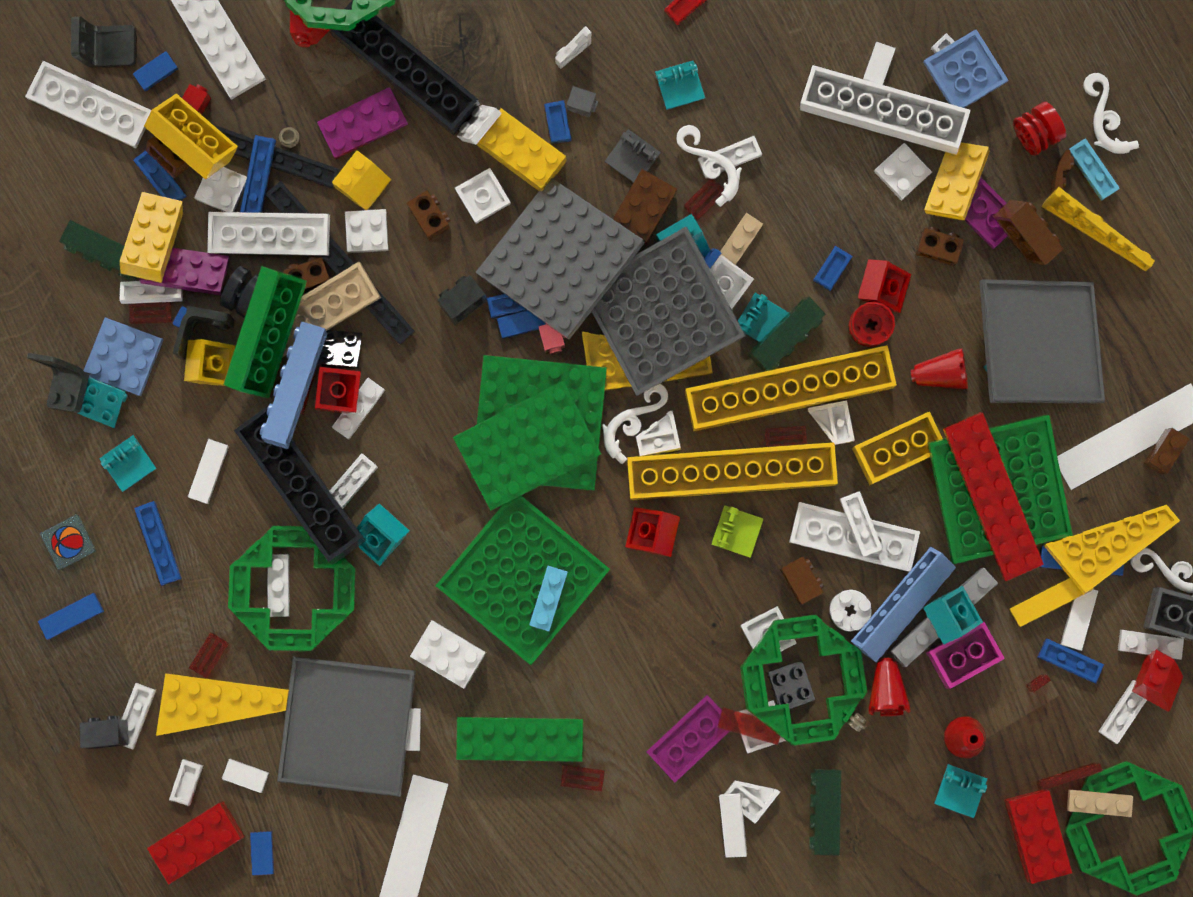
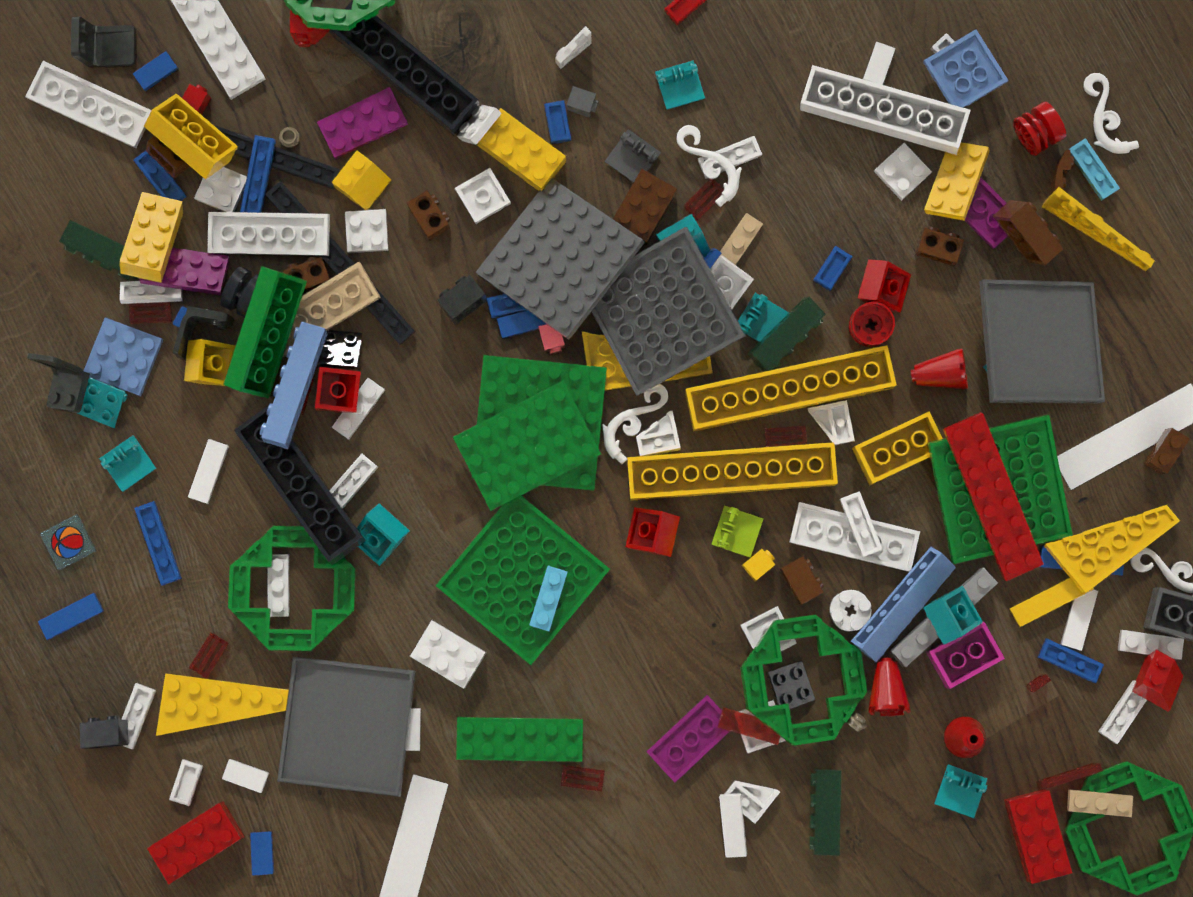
(759, 564): none -> yellow brick

